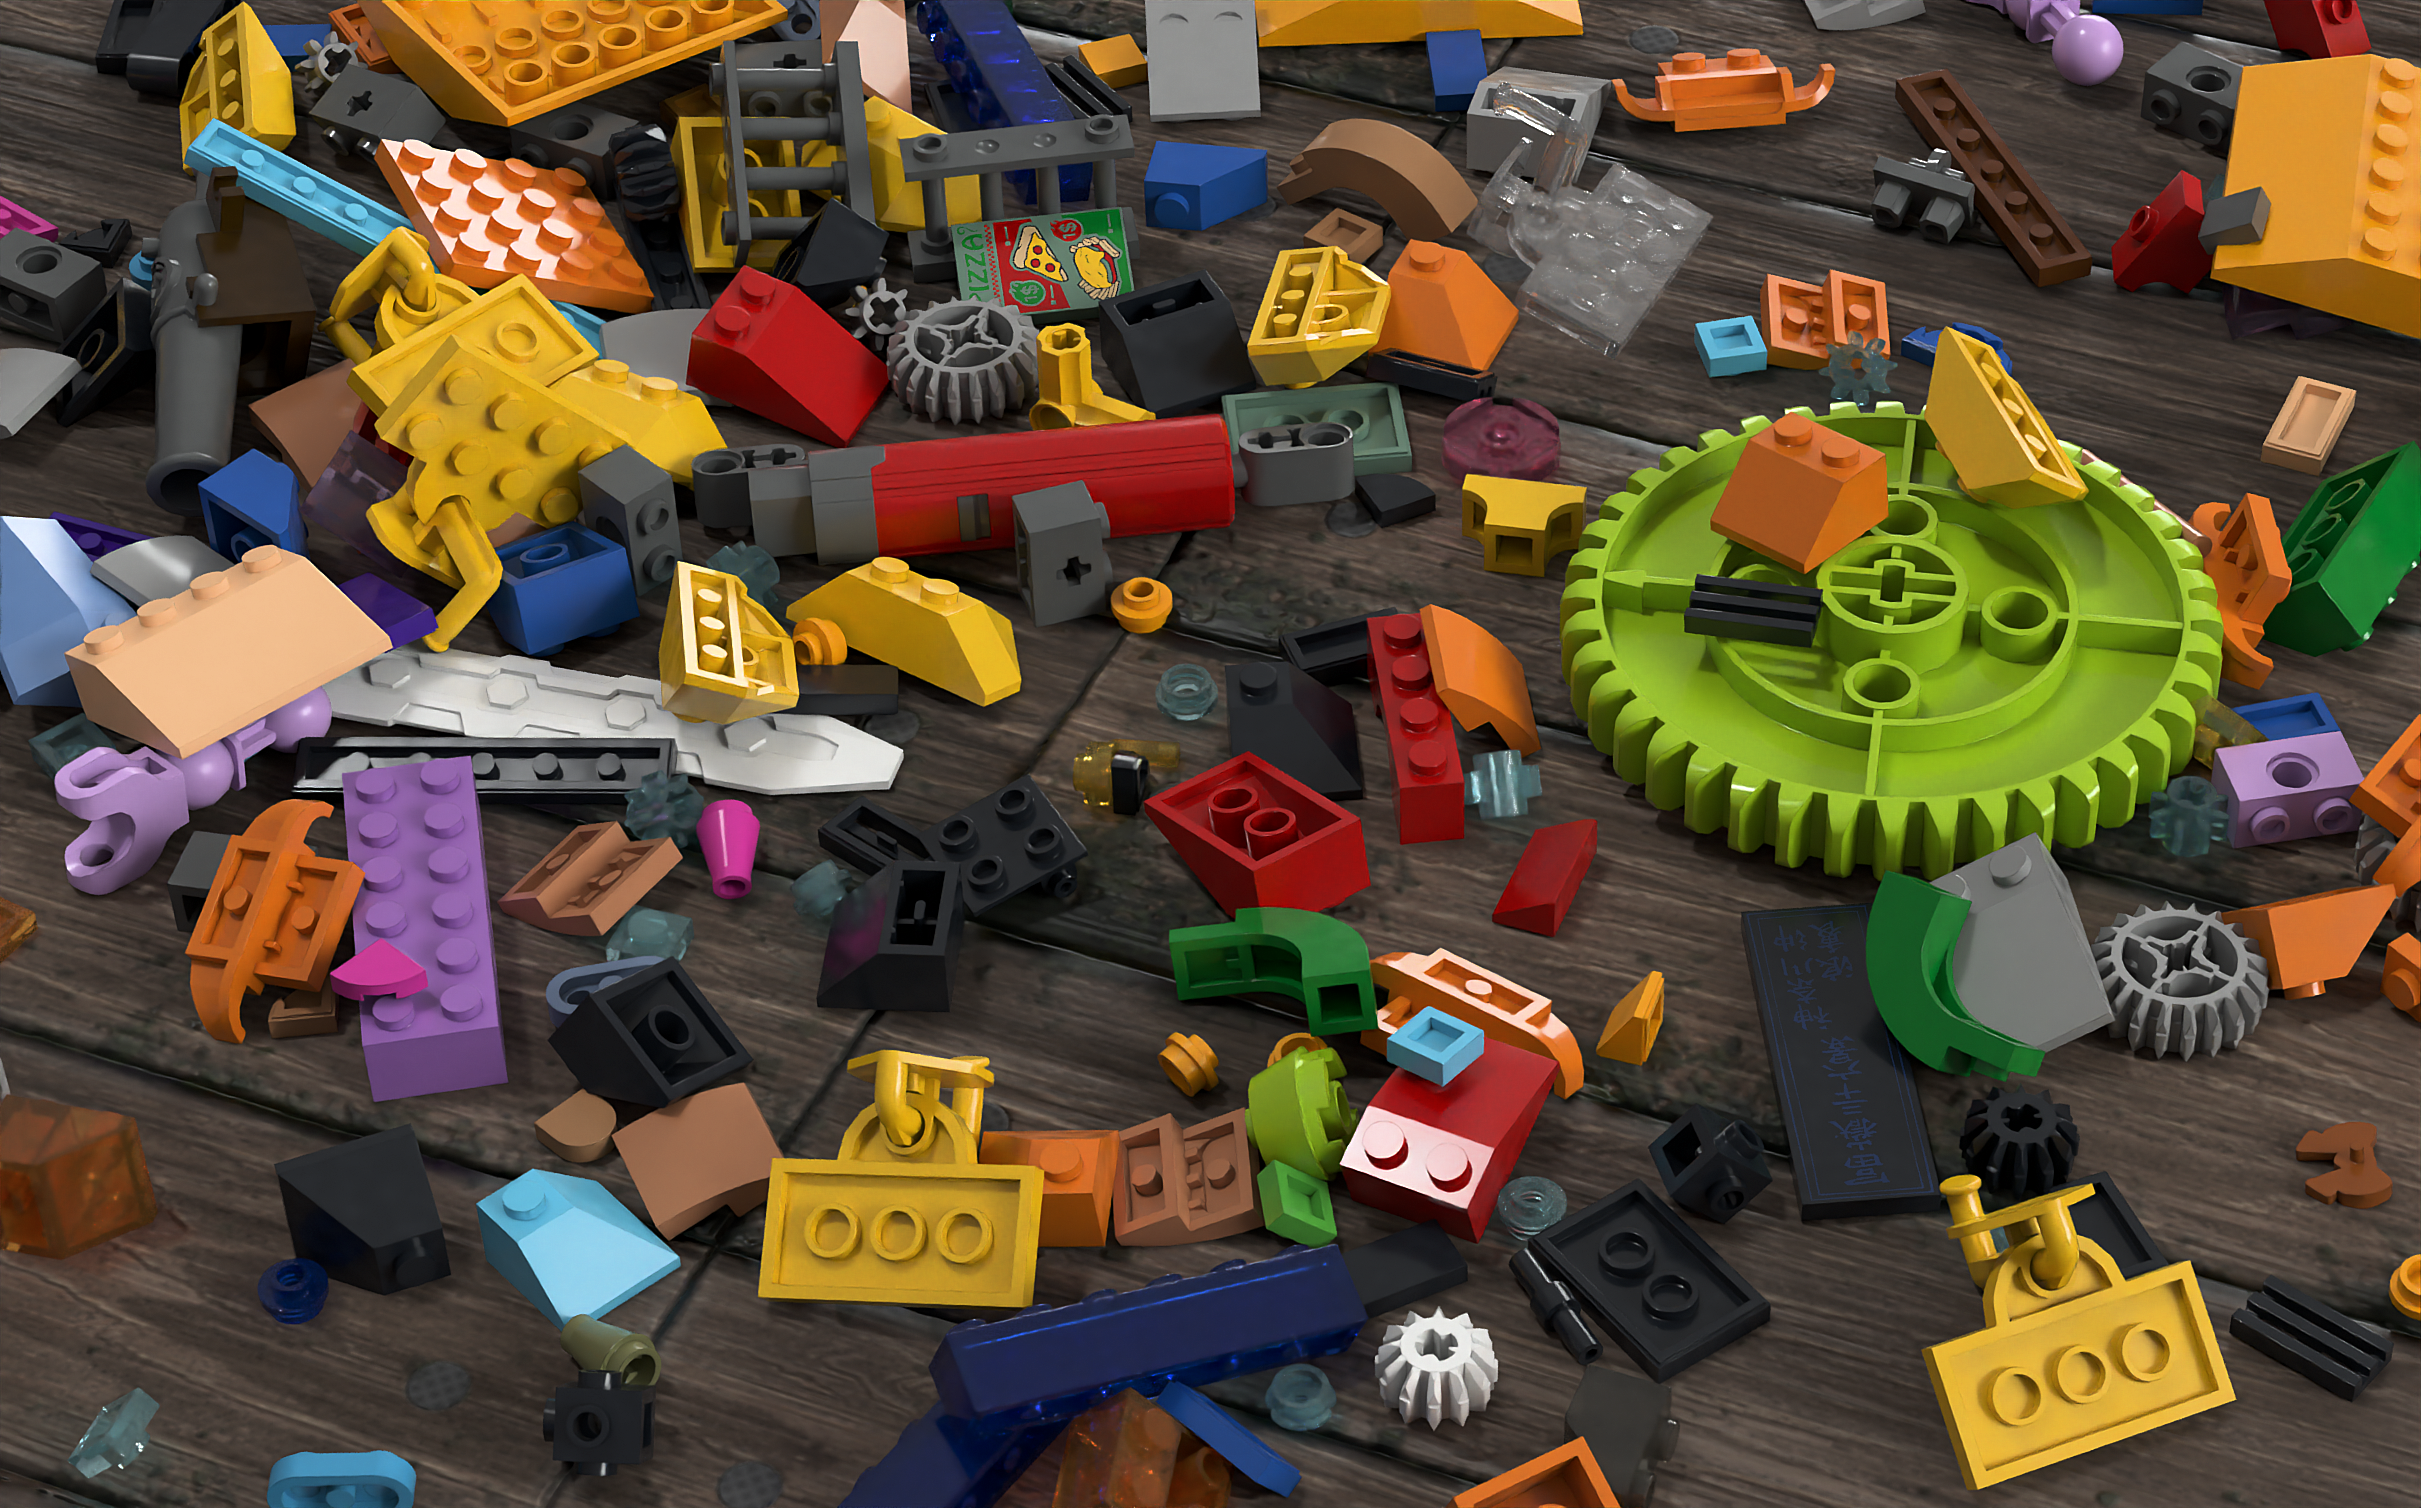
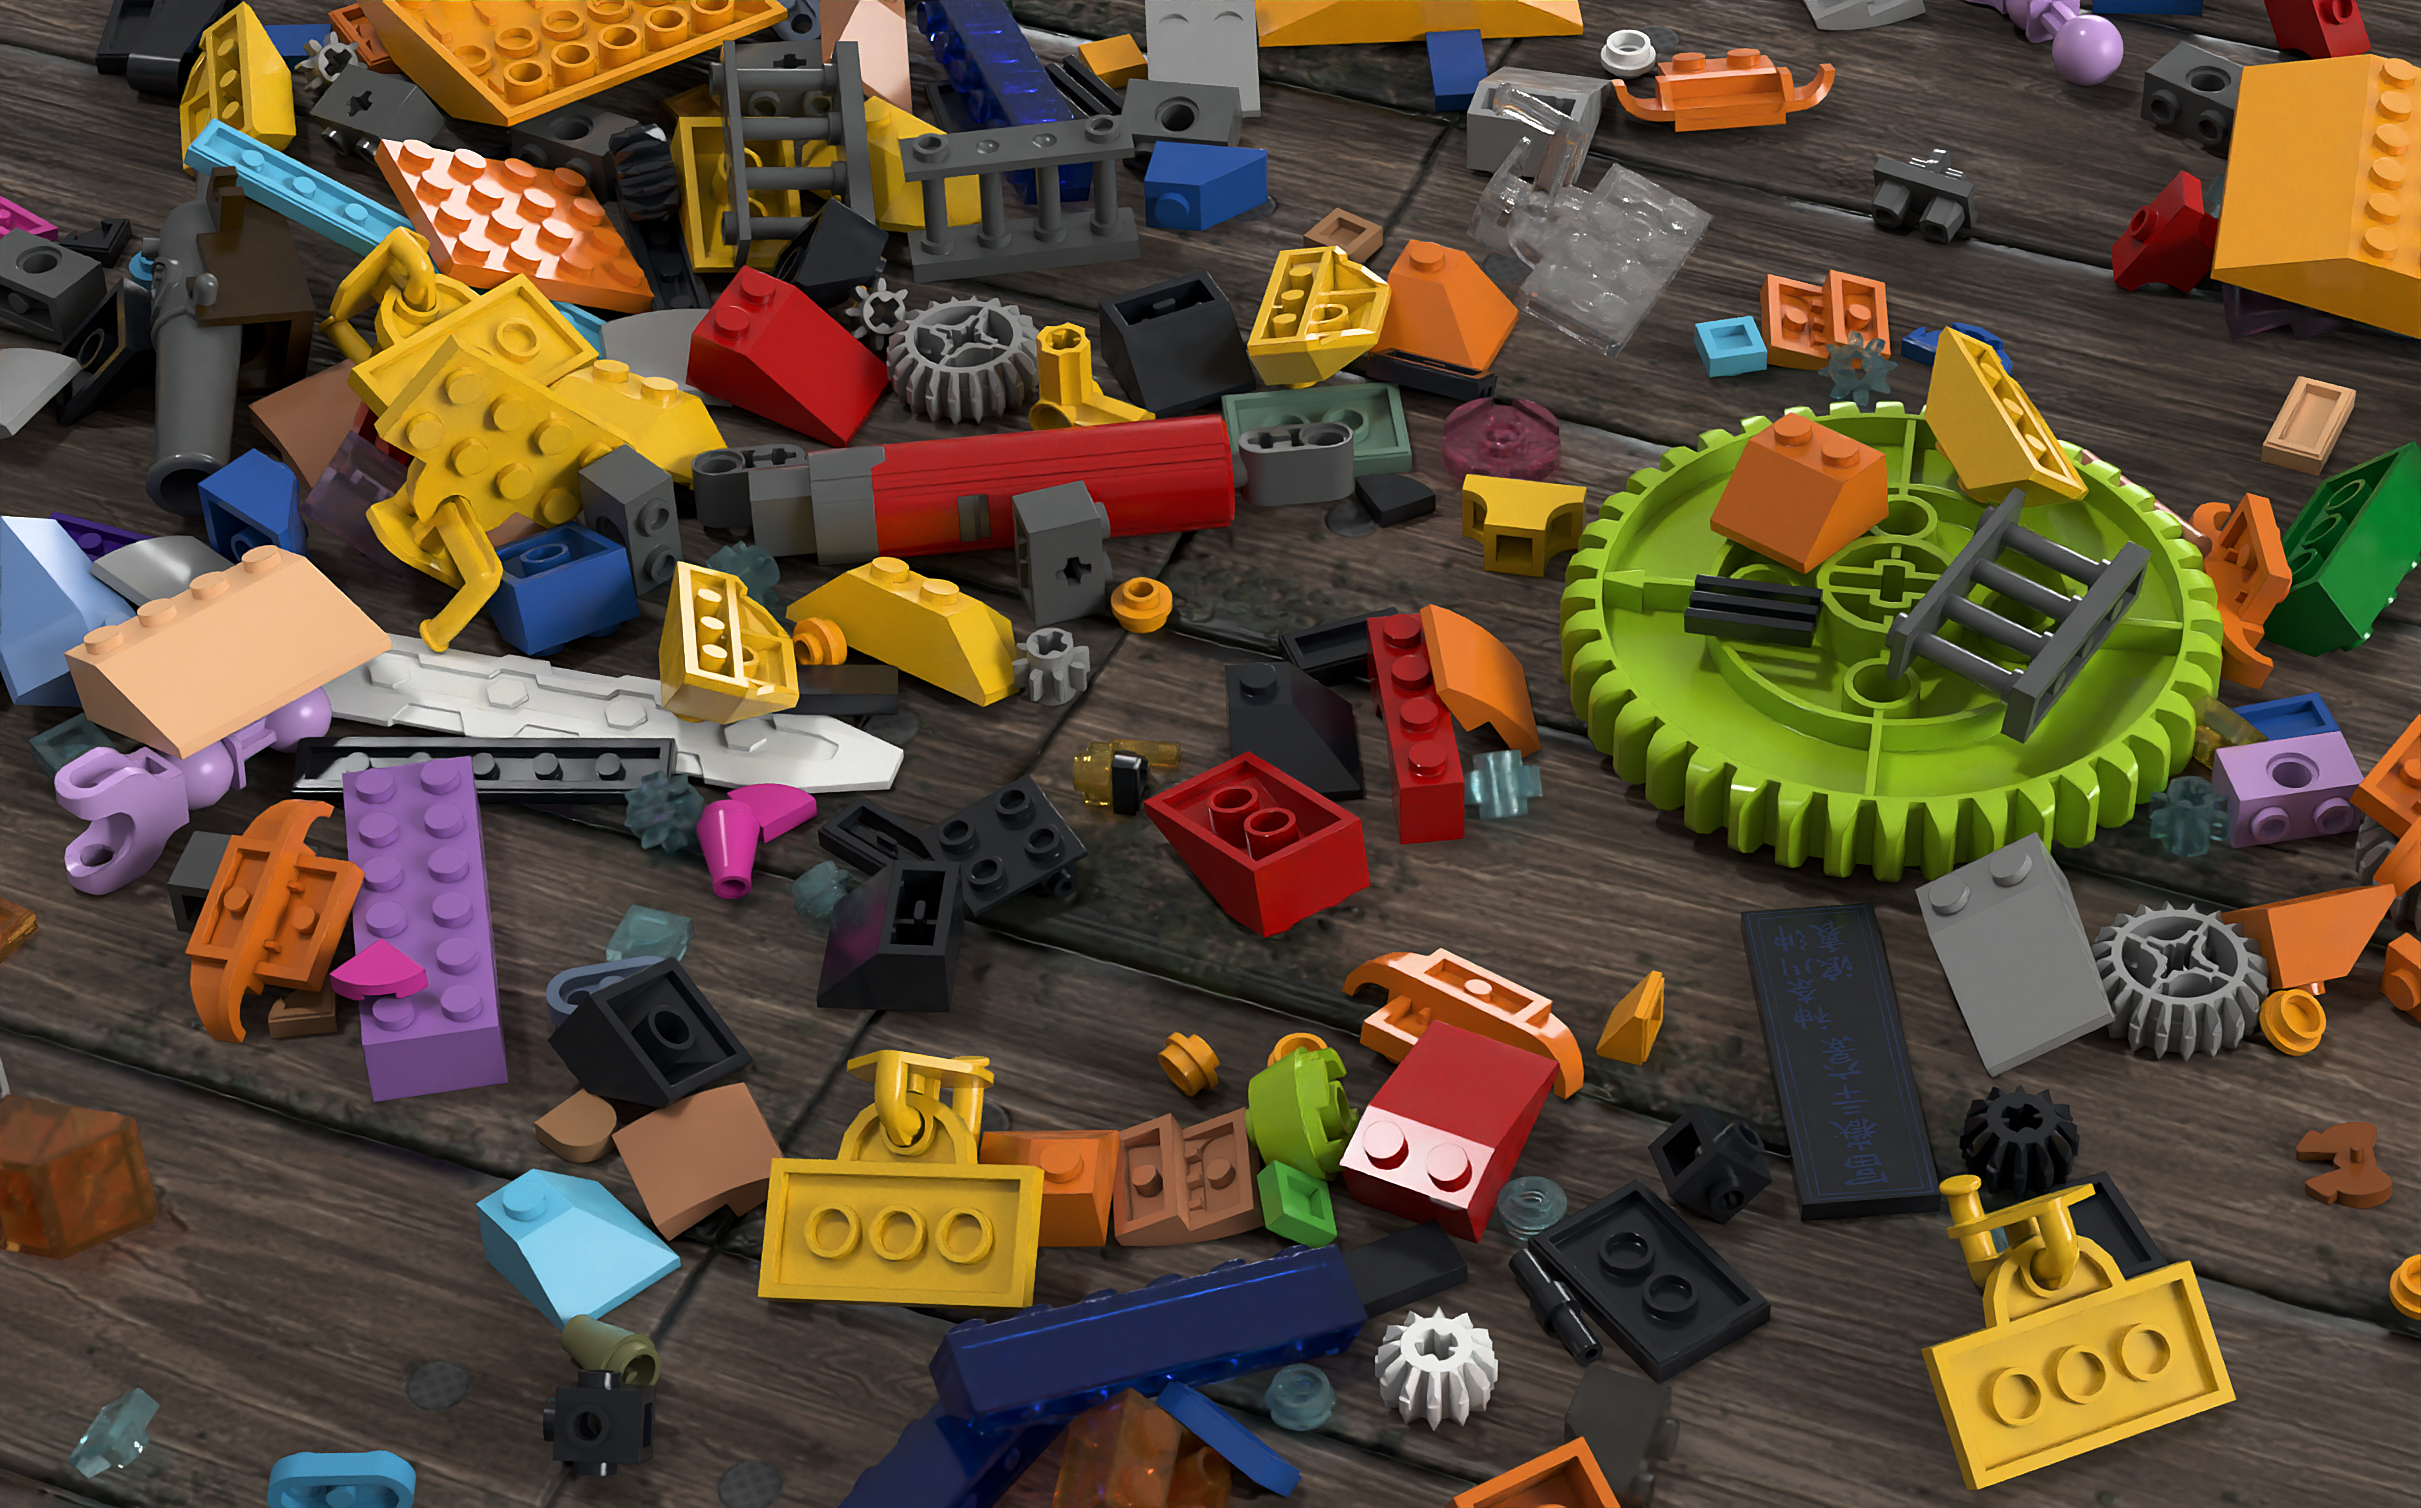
(293, 1290): clear blue plate -> none
(366, 1212): black slope -> none
(390, 608): dark purple tile -> none
(590, 880): nougat slope -> none
(776, 807): none -> dark pink tile
(1045, 263): tile -> none
(1051, 666): none -> light grey gear
(1186, 692): clear light blue plate -> none
(1195, 110): none -> dark grey brick
(1285, 954): green arch -> none
(1389, 166): medium nougat arch -> none
(1435, 1045): medium azure plate -> none
(1548, 877): red slope -> none
(1628, 54): none -> white plate
(1913, 984): green arch -> none
(2002, 186): reddish brown plate -> none
(2053, 657): none -> dark grey fence
(2234, 219): dark grey tile -> none
(2292, 1021): none -> light orange plate
(2317, 1332): black tile -> none

